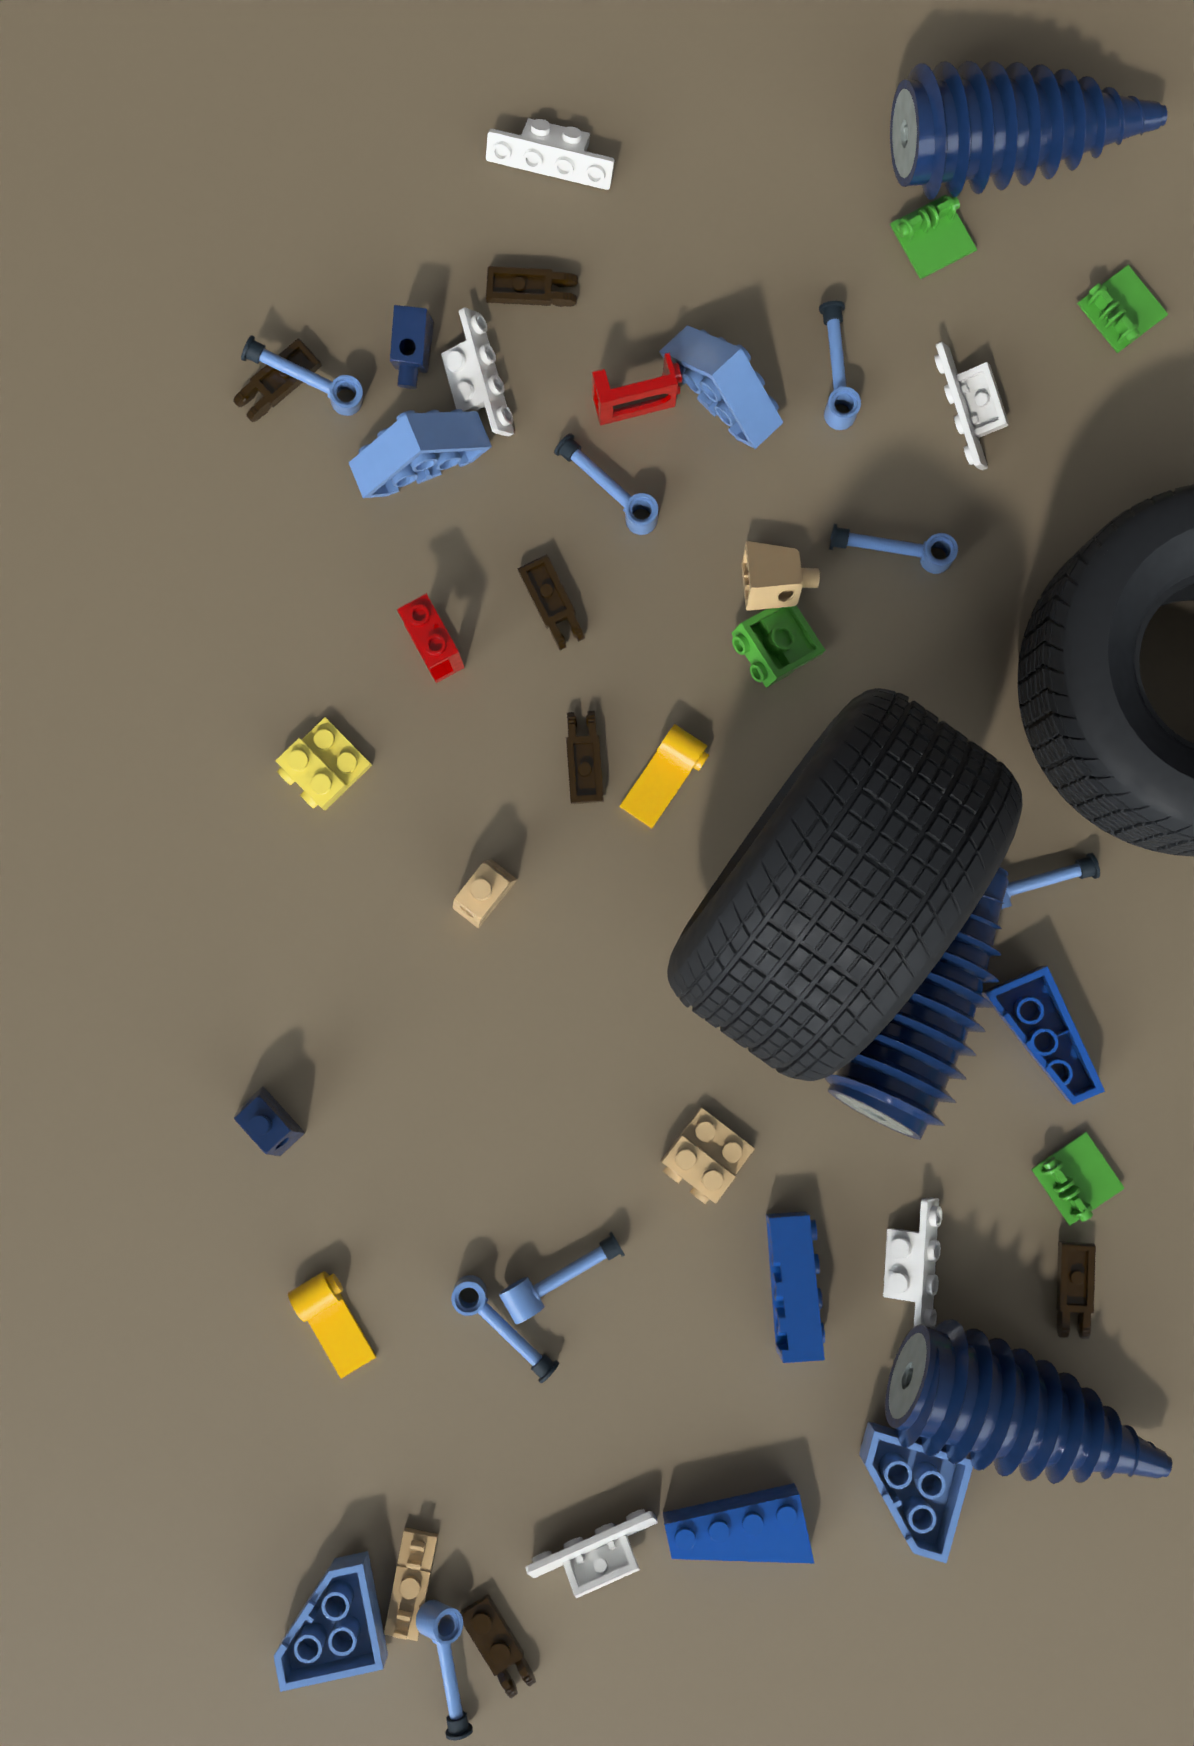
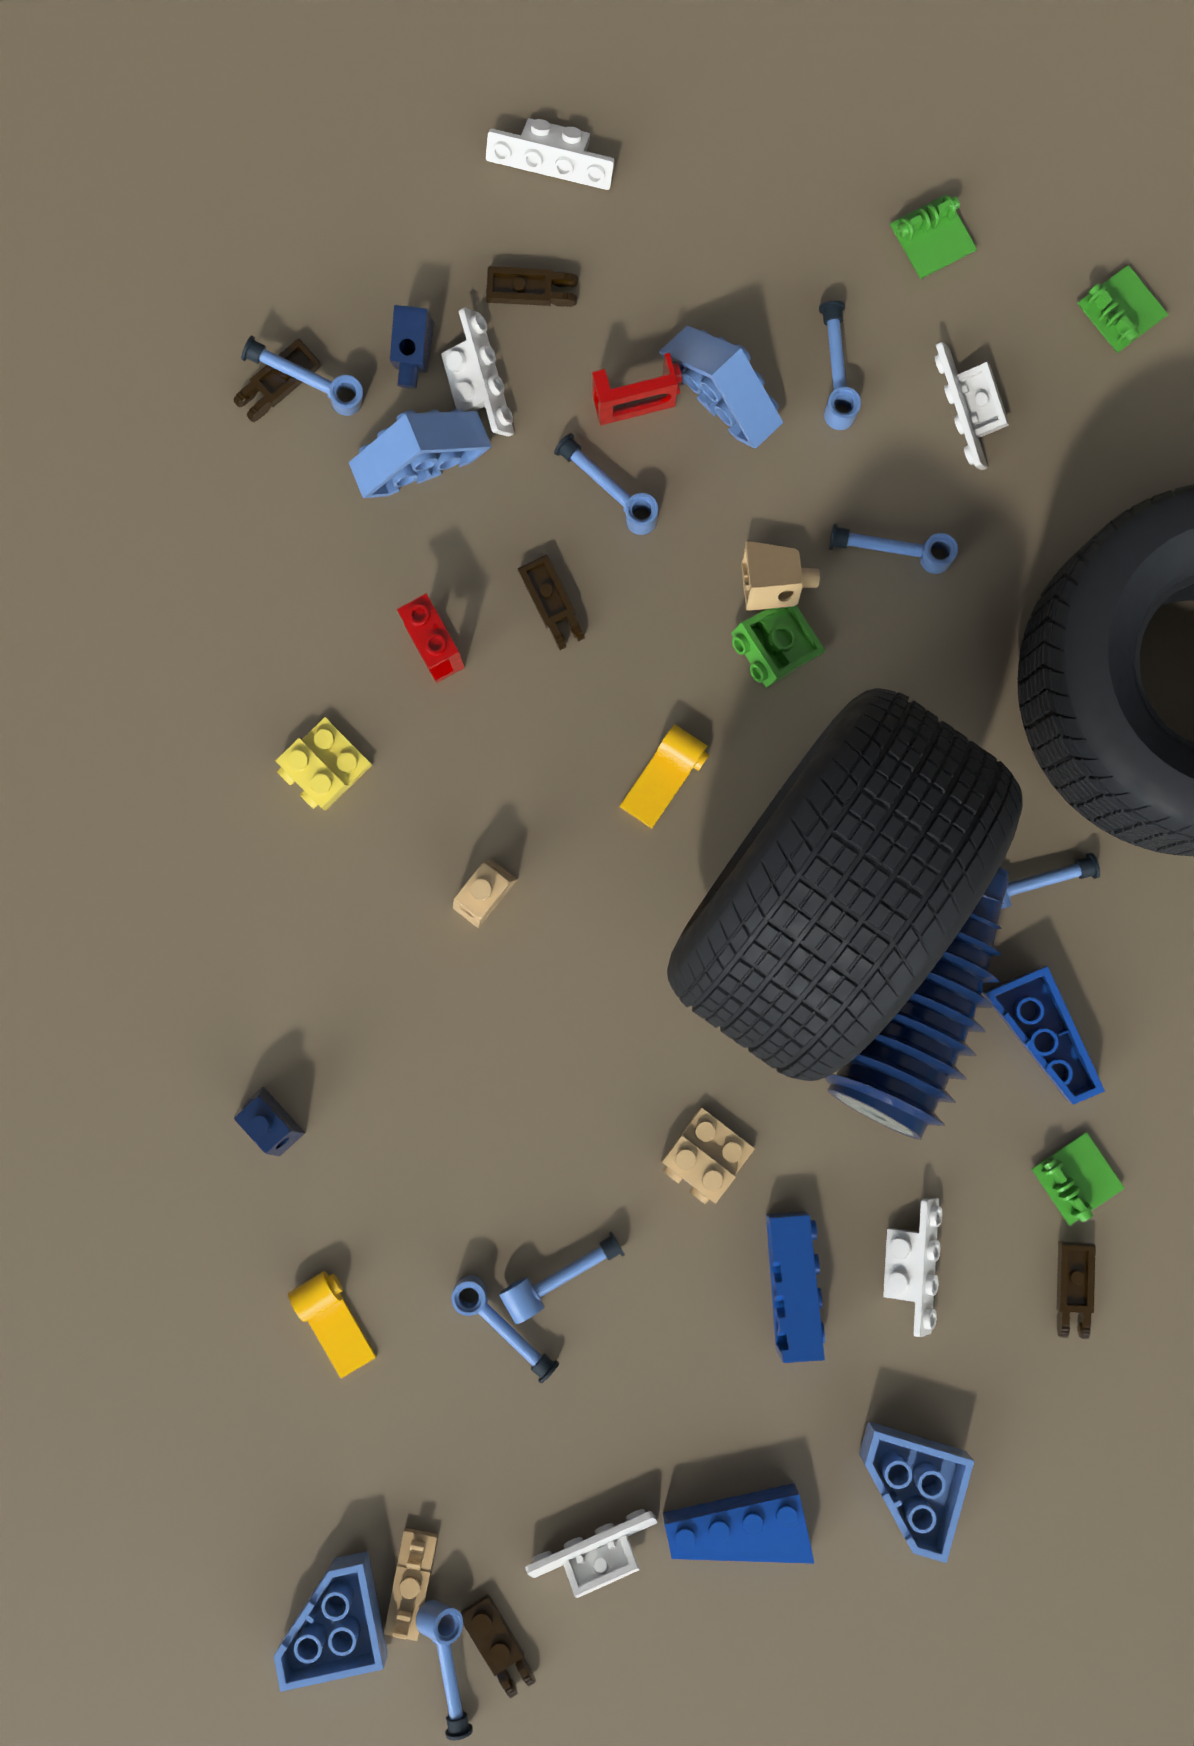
(584, 762): dark brown hinge -> none
(1003, 122): dark blue cone -> none
(1007, 1410): dark blue cone -> none

